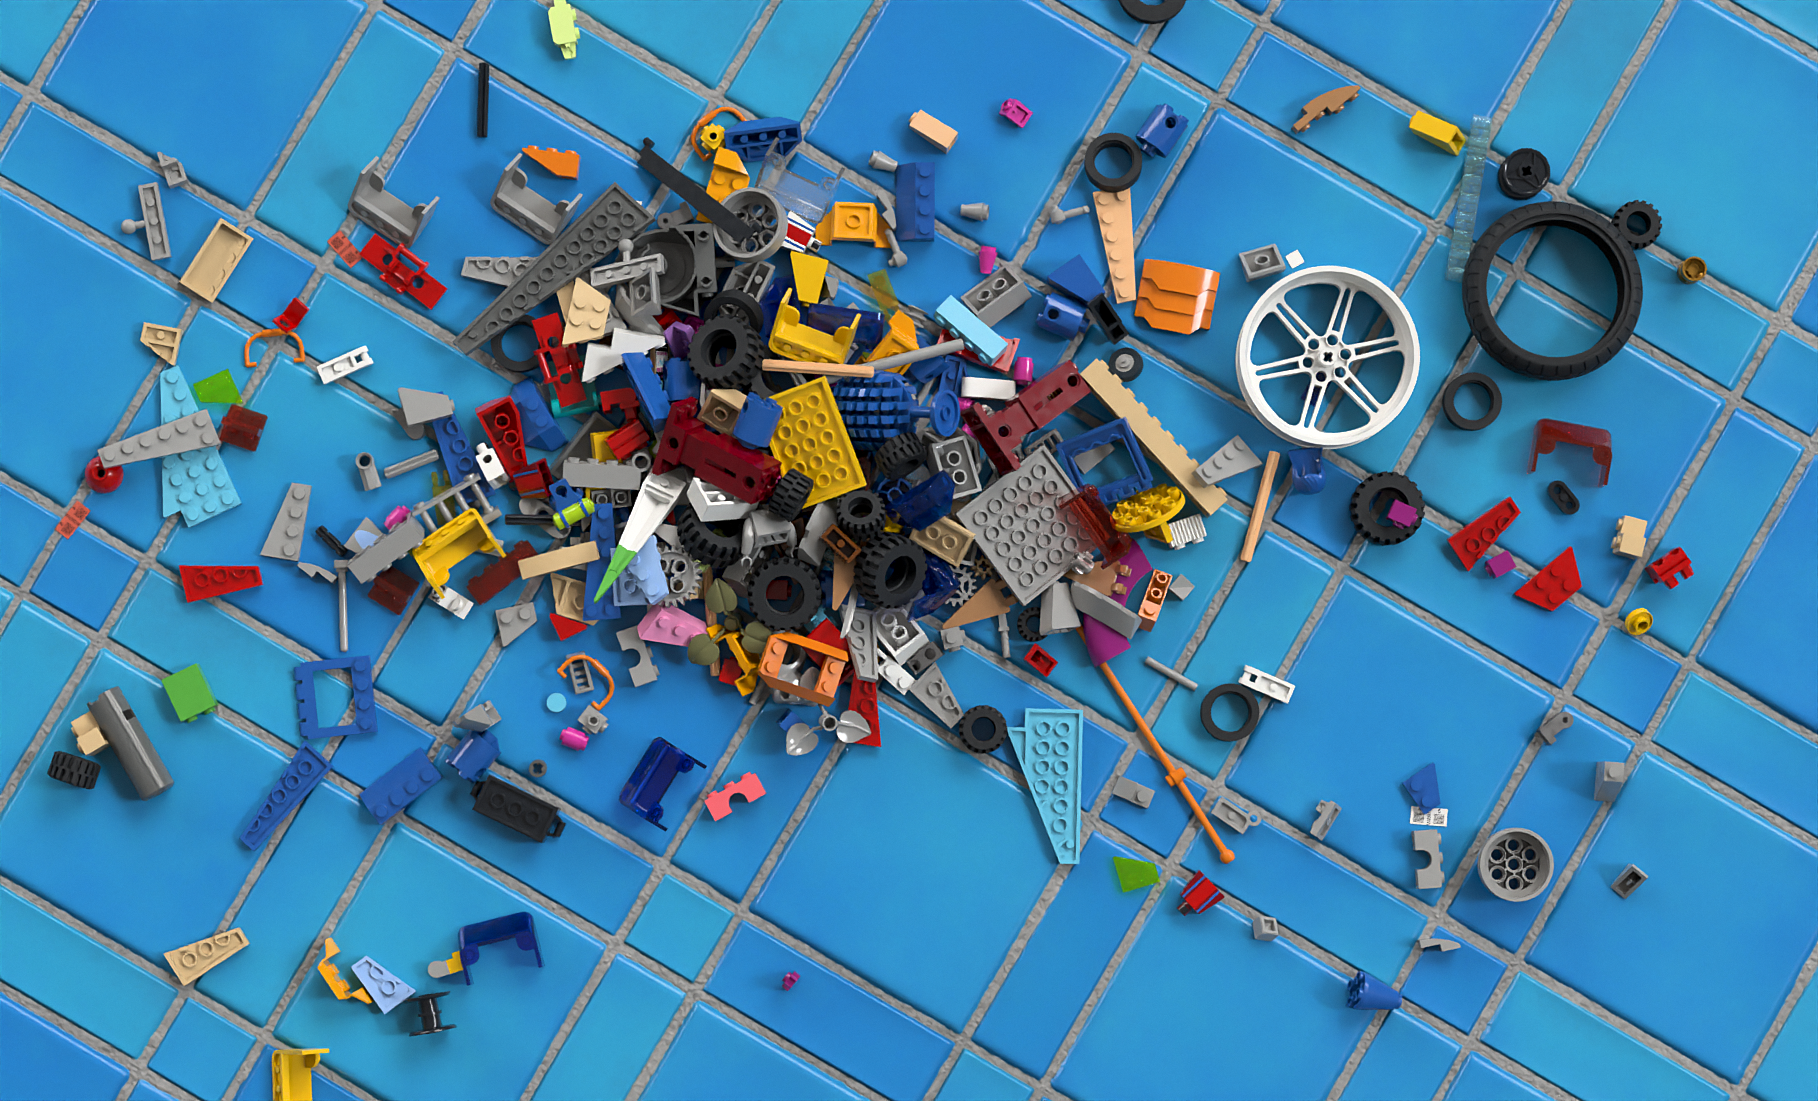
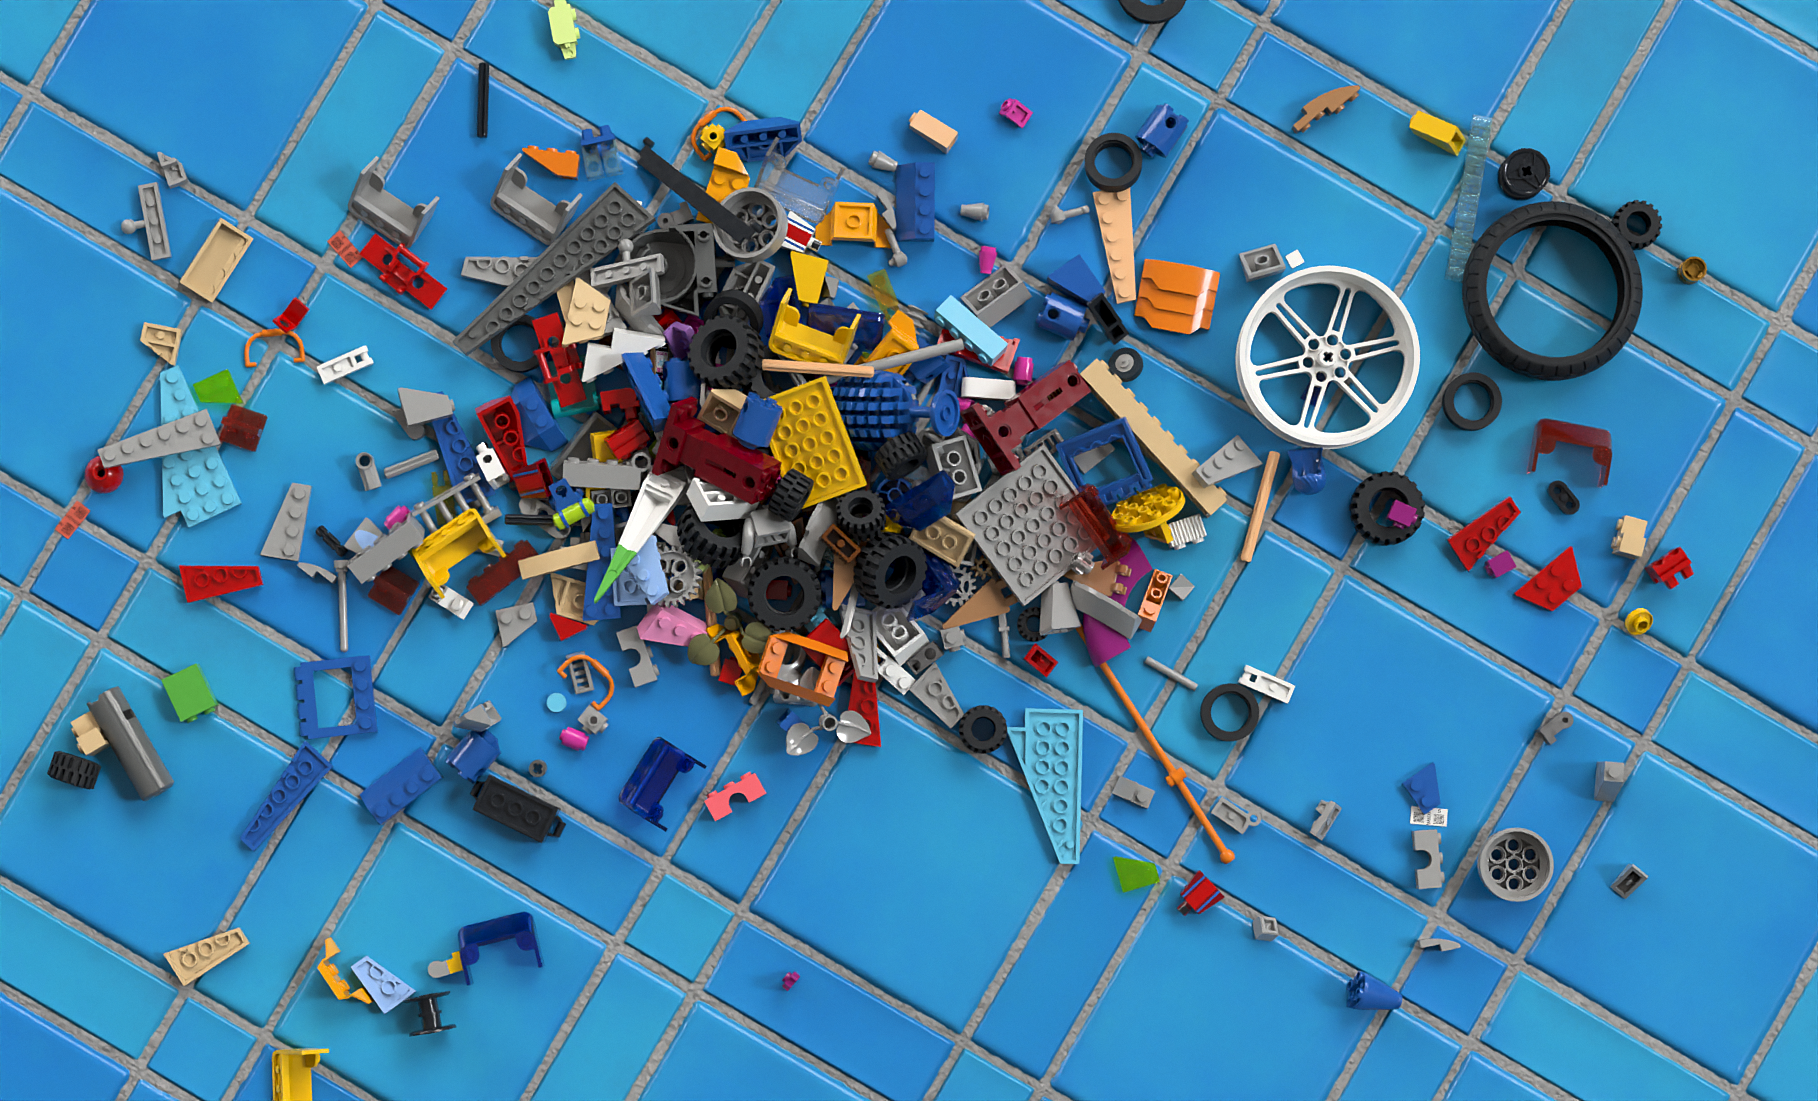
(600, 147): none -> clear light blue hips

